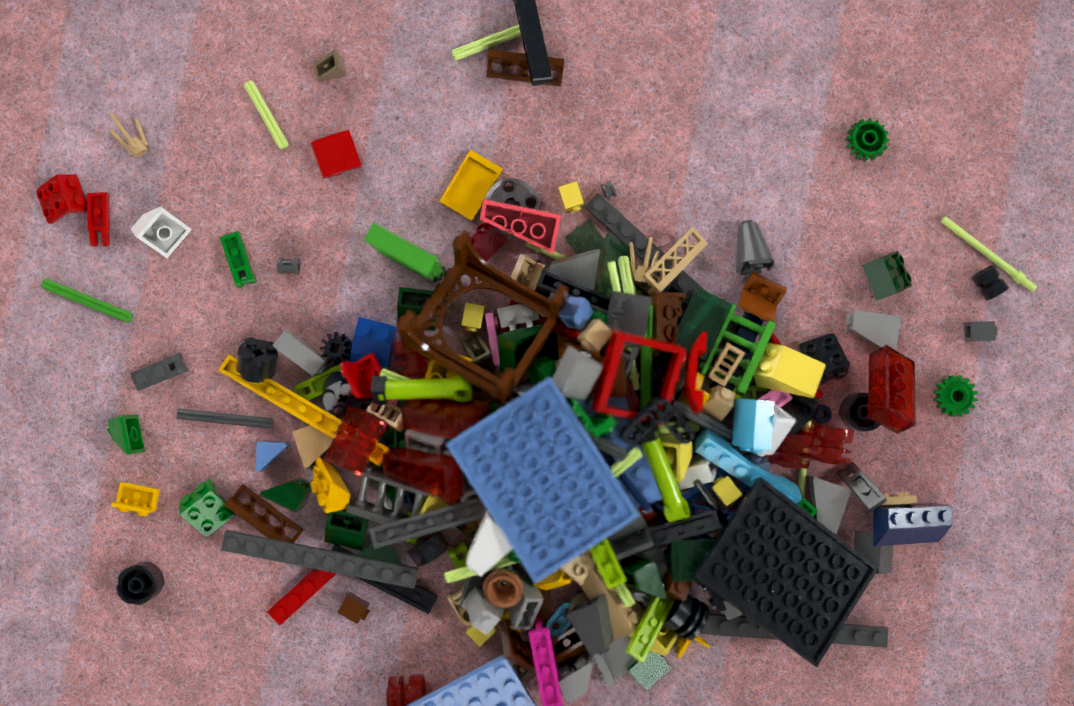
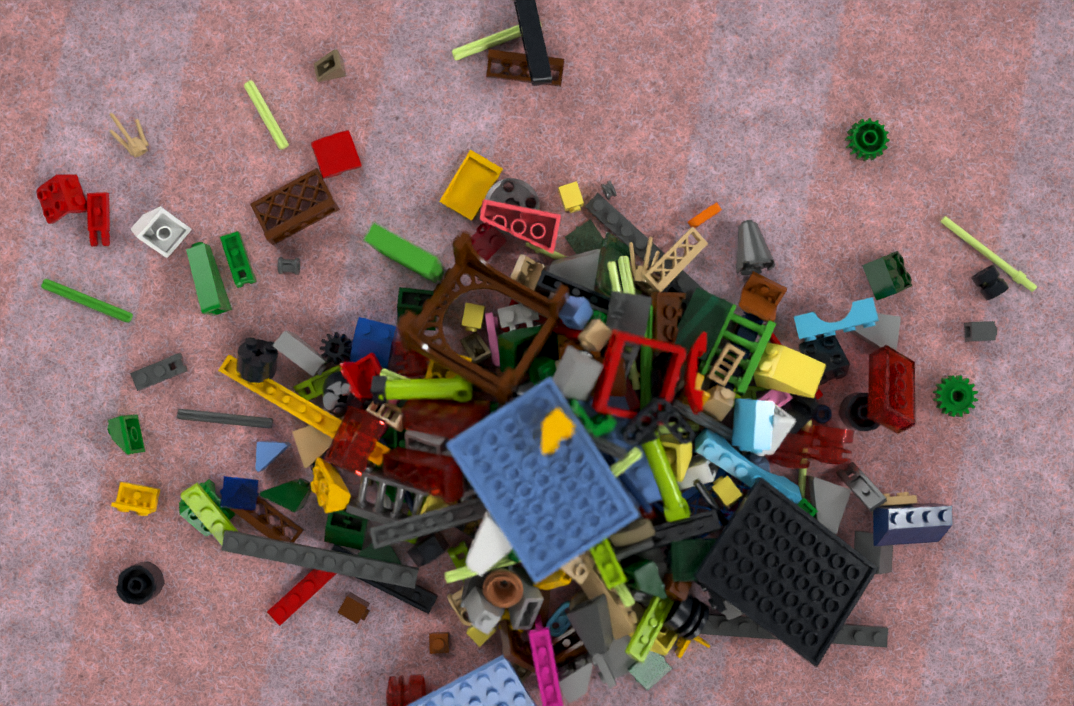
(207, 280): none -> green slope
(207, 511): none -> lime plate
(239, 493): none -> clear blue piece
(304, 218): none -> reddish brown fence
(439, 642): none -> dark orange plate
(555, 428): none -> yellow slope
(636, 532): none -> dark tan slope
(704, 215): none -> orange beam
(861, 313): none -> medium azure arch

